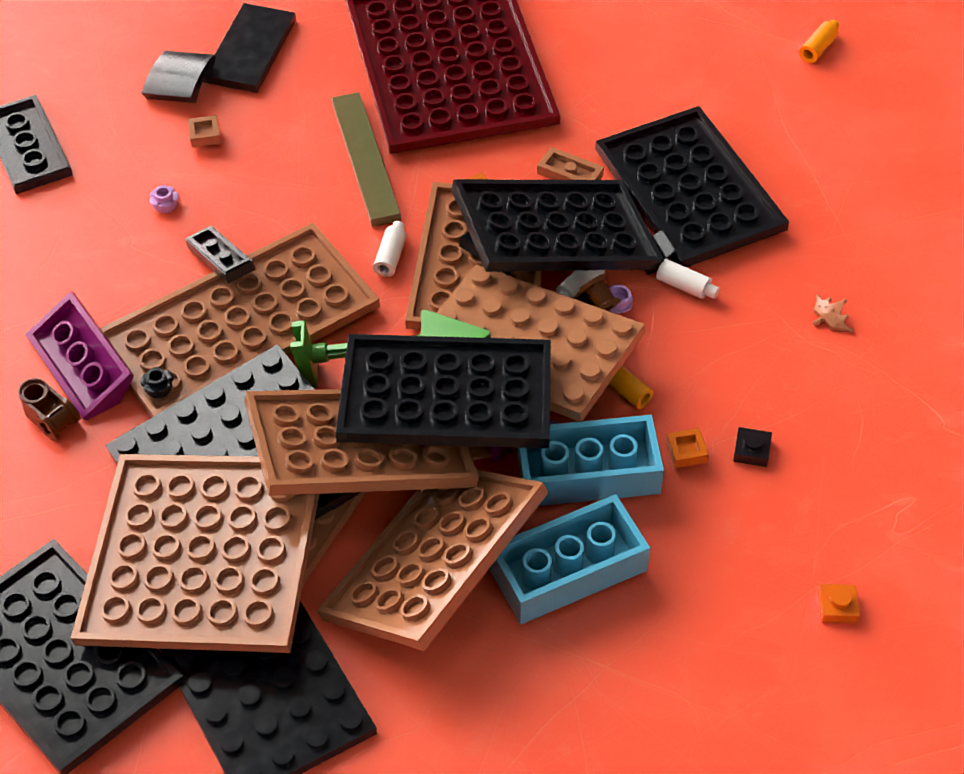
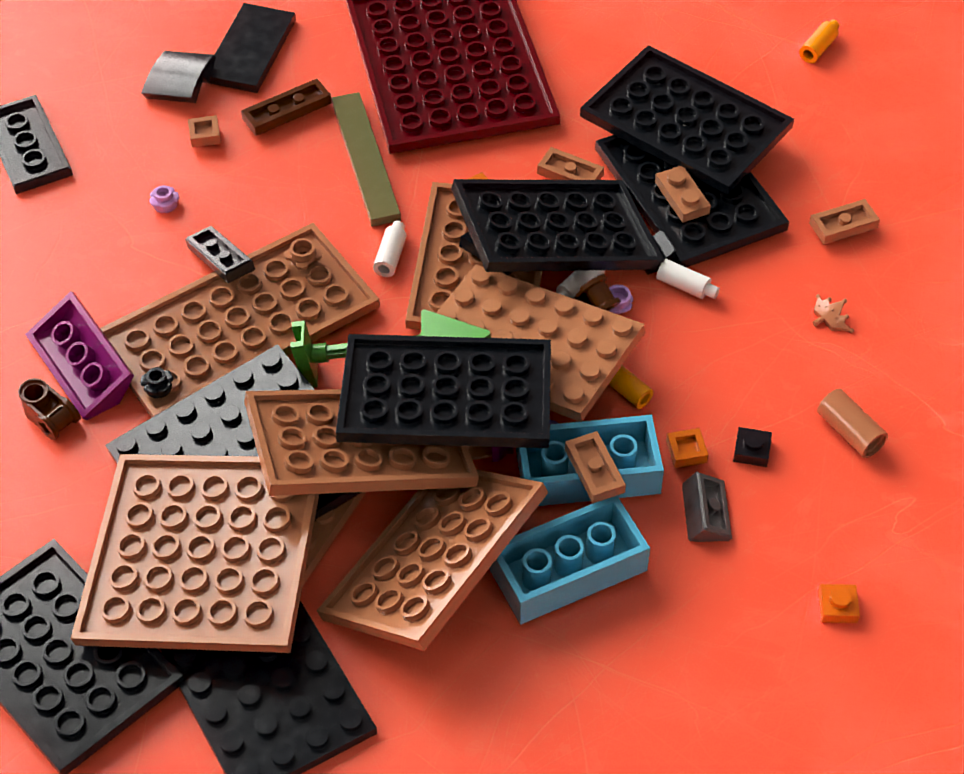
(286, 107): none -> reddish brown plate
(303, 253): none -> nougat plate
(595, 467): none -> nougat plate
(682, 194): none -> nougat plate
(687, 119): none -> black plate
(706, 509): none -> flat silver slope
(844, 221): none -> nougat plate
(852, 423): none -> nougat pin

